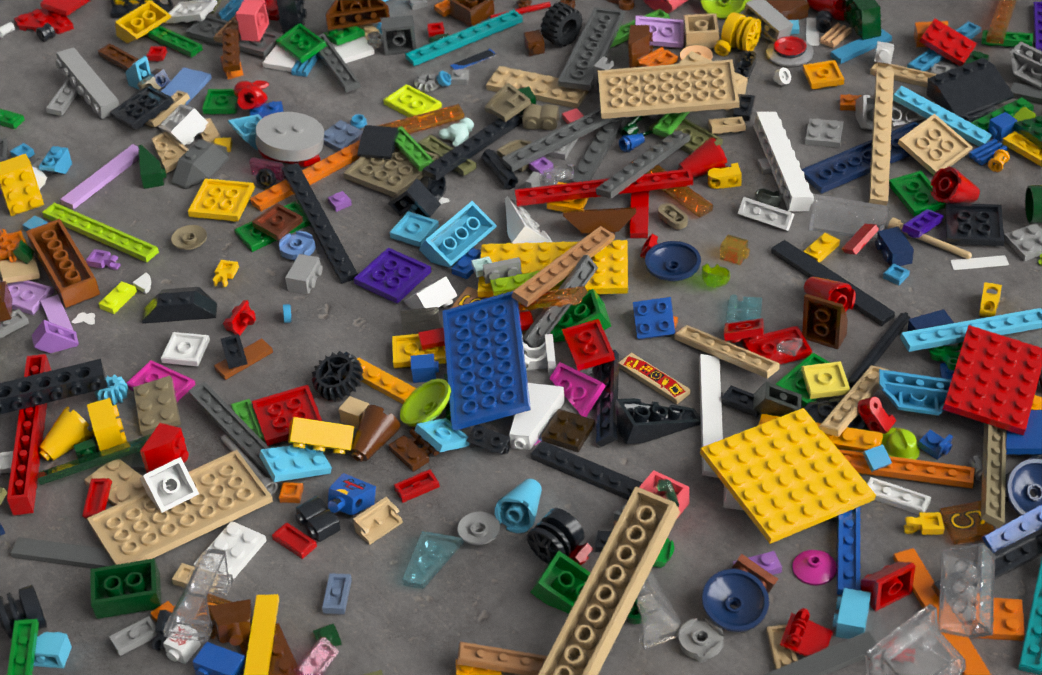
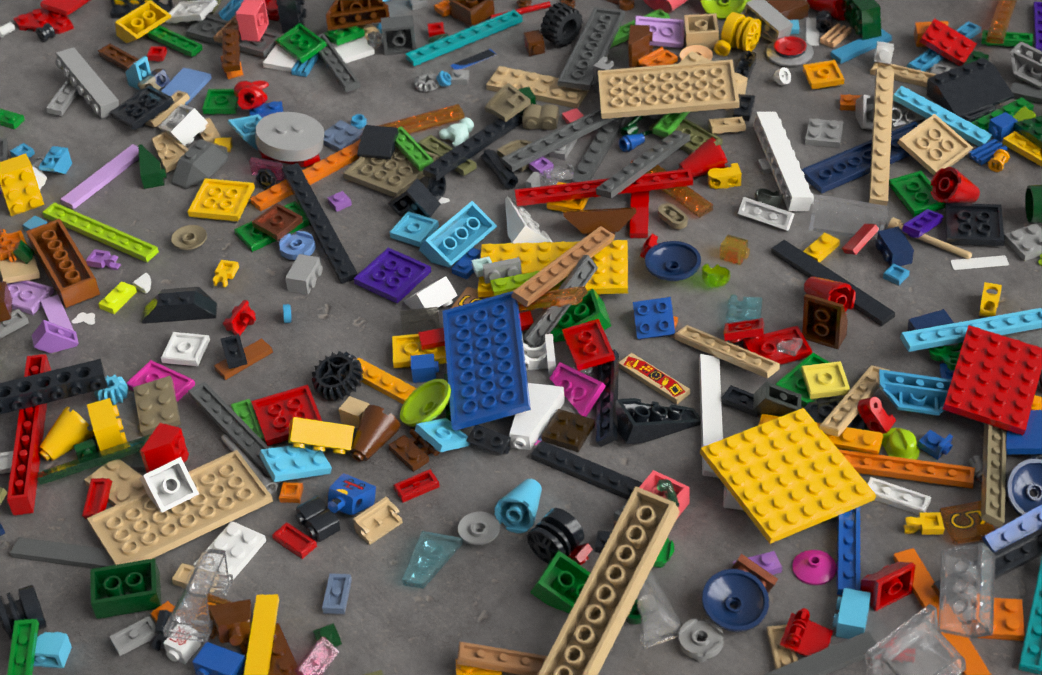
(411, 101): neon yellow tile -> none
(877, 458): dark azure tile -> none
(879, 349): black axle -> none

